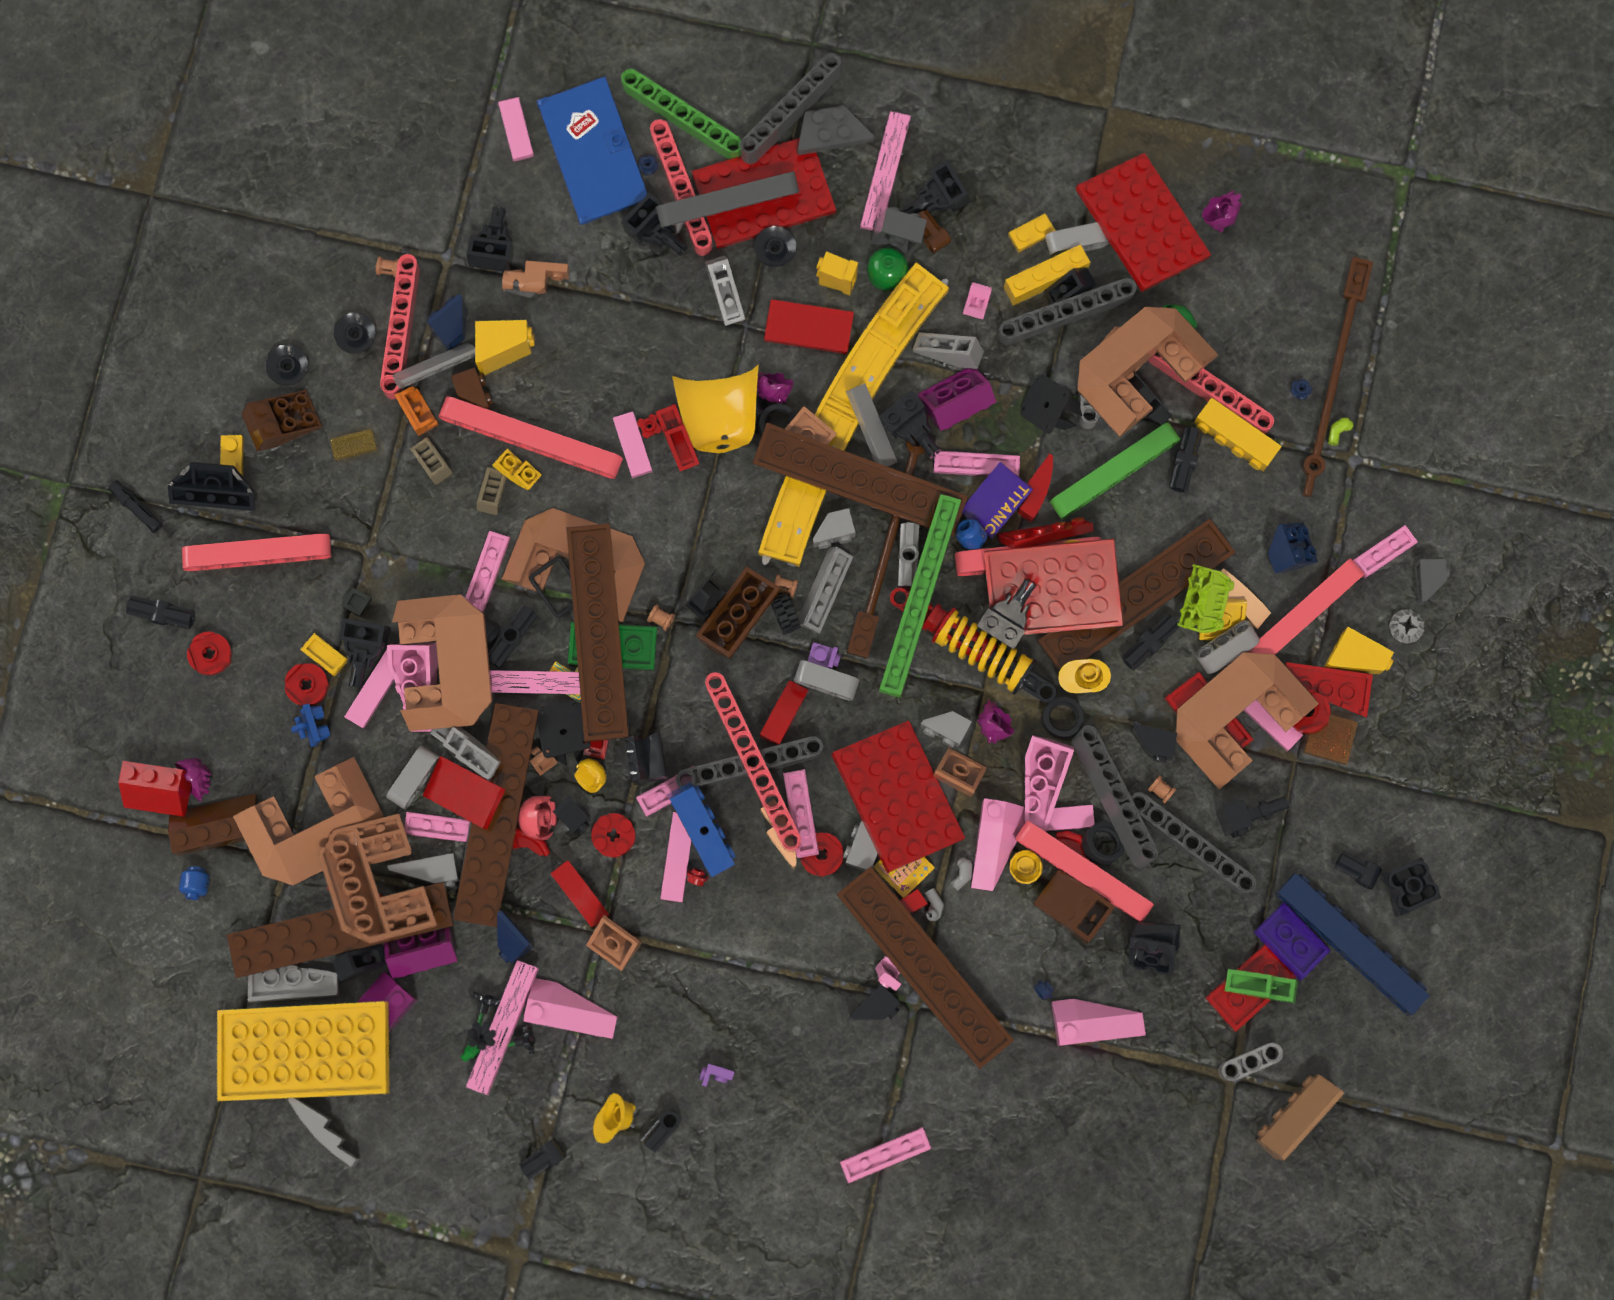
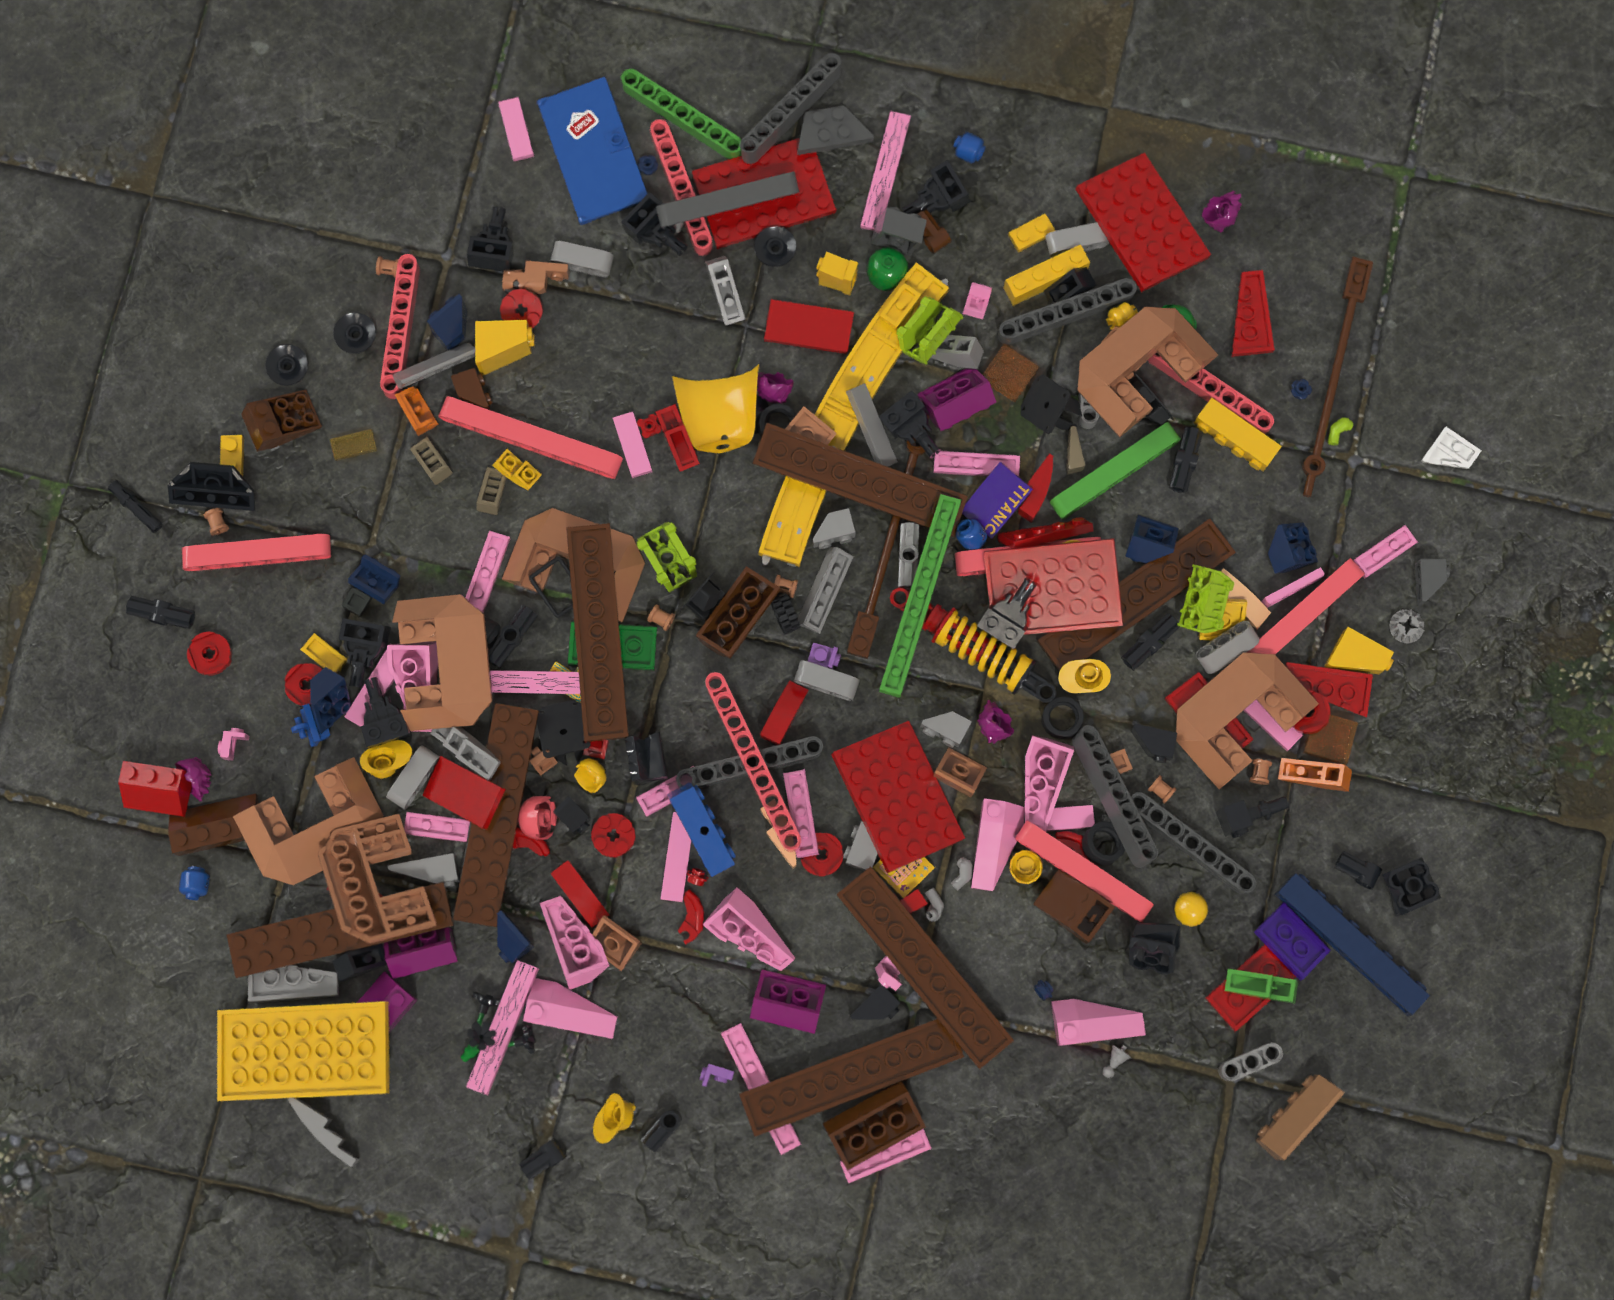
(216, 521): none -> nougat bush
(226, 747): none -> bright pink bracket
(328, 698): none -> dark blue slope
(375, 579): none -> dark blue bracket
(384, 721): none -> black brick
(386, 758): none -> yellow piece
(527, 299): none -> red plate
(576, 948): none -> bright pink wedge
(582, 258): none -> light grey beam
(674, 547): none -> lime piece
(695, 917): none -> red piece
(745, 925): none -> bright pink wedge
(755, 1076): none -> bright pink tile
(787, 1001): none -> magenta slope
(849, 1076): none -> reddish brown plate
(874, 1125): none -> reddish brown slope
(923, 329): none -> lime piece
(969, 147): none -> blue head
(1010, 372): none -> clear orange plate
(1075, 457): none -> dark tan slope
(1118, 1056): none -> light grey piece
(1120, 315): none -> yellow piece
(1121, 761): none -> nougat plate
(1151, 540): none -> dark blue slope
(1191, 909): none -> yellow hair
(1252, 320): none -> red wing
(1260, 772): none -> nougat bush
(1293, 587): none -> bright pink tile
(1315, 774): none -> orange slope
(1451, 451): none -> white wing

